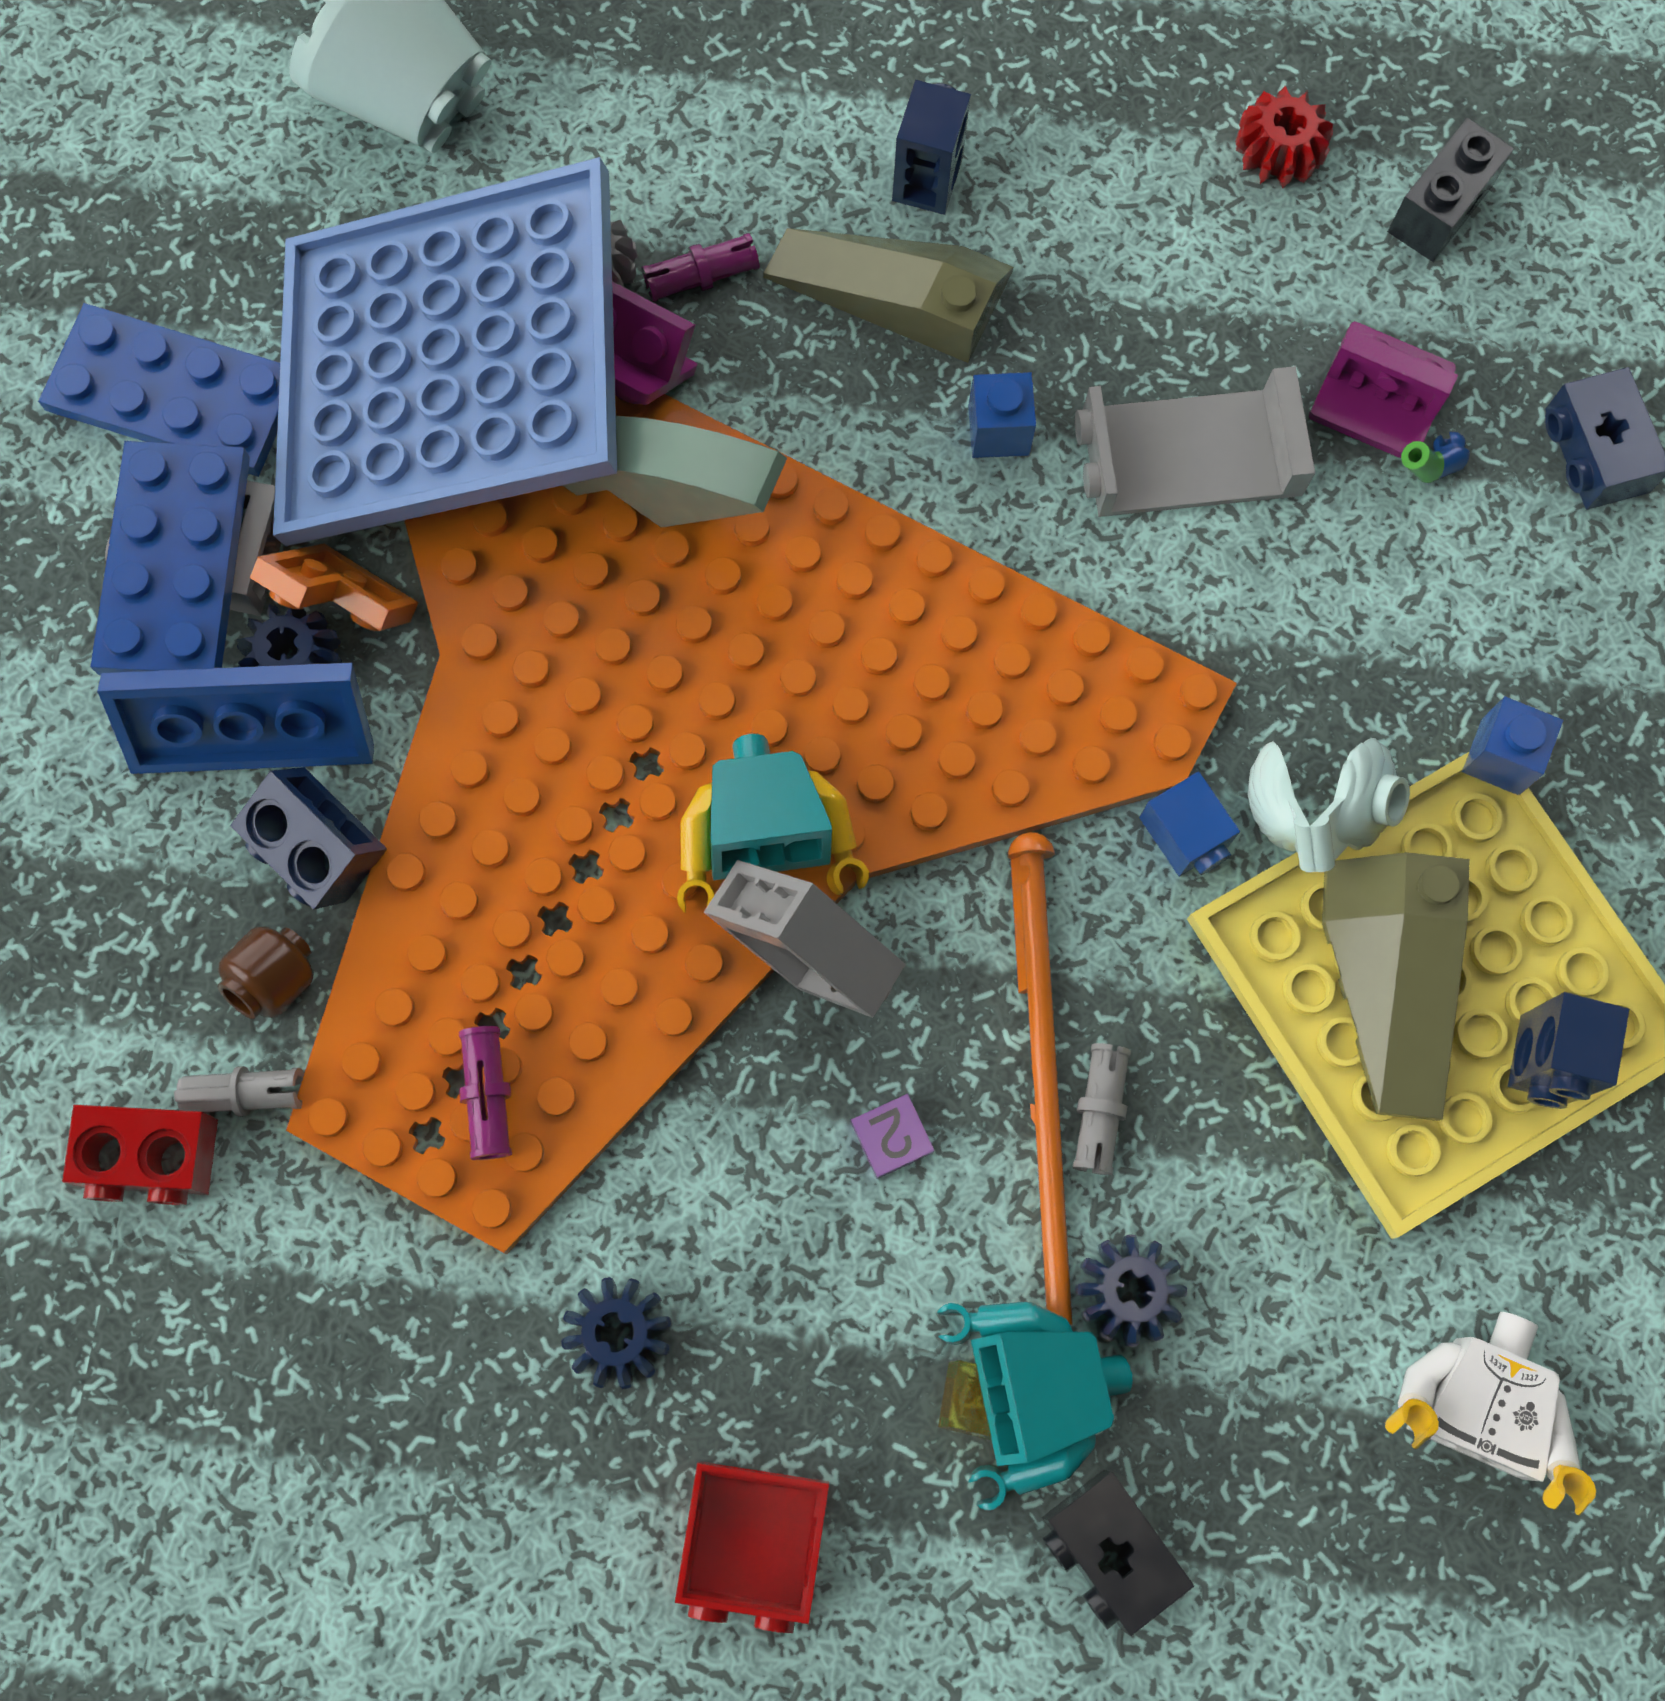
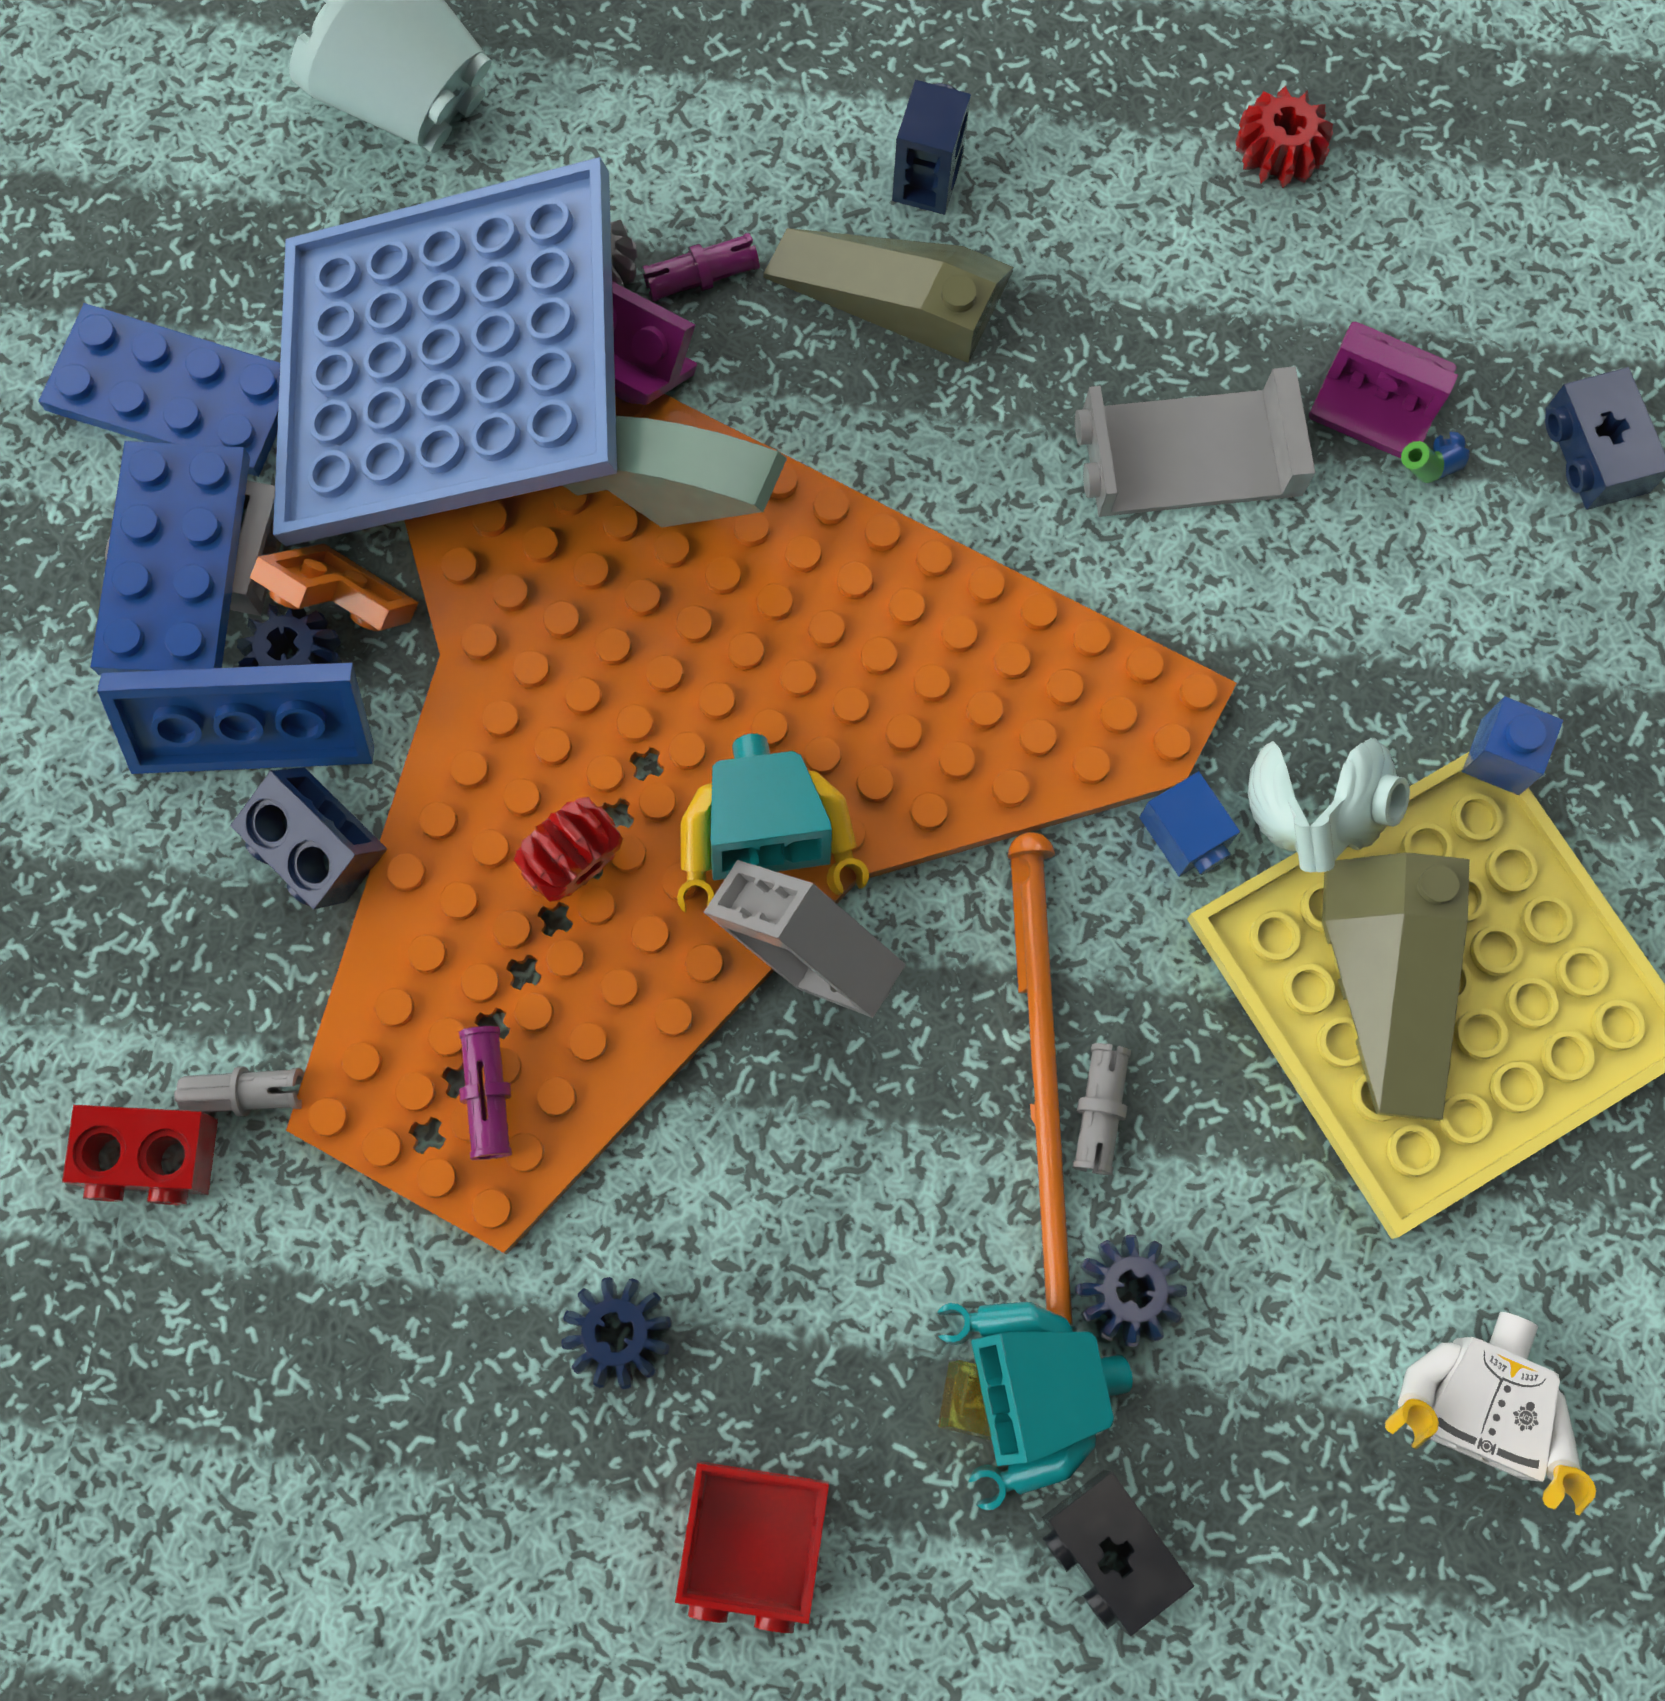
(265, 972): reddish brown head -> none
(568, 849): none -> red gear
(892, 1136): medium lavender tile -> none
(1001, 415): blue brick -> none
(1450, 189): black brick -> none
(1568, 1050): dark blue brick -> none

